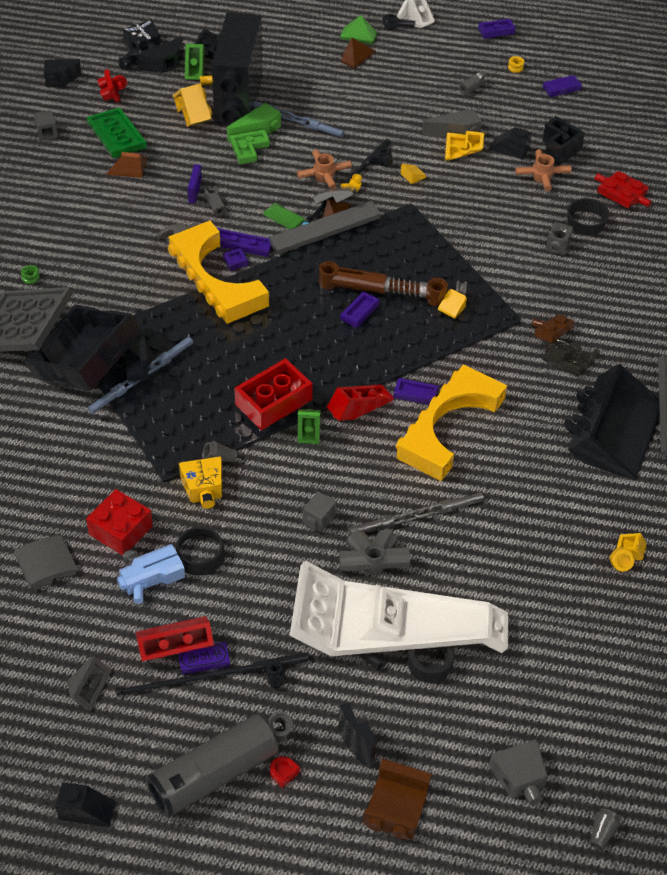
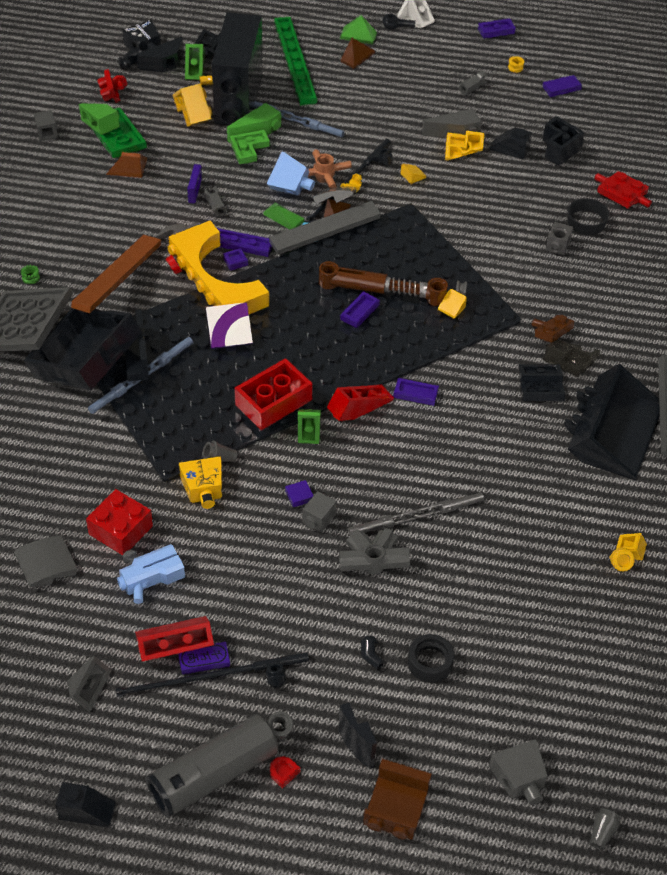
(61, 72): black slope -> none
(99, 117): none -> bright green slope
(115, 274): none -> dark orange tile
(173, 264): none -> red tile
(206, 567): black tyre -> none
(229, 325): none -> tile
(290, 176): none -> light blue torso
(295, 61): none -> green tile
(298, 493): none -> dark purple tile
(368, 618): white wing -> none
(465, 389): yellow arch -> none
(541, 382): none -> black slope
(543, 169): nougat bar -> none

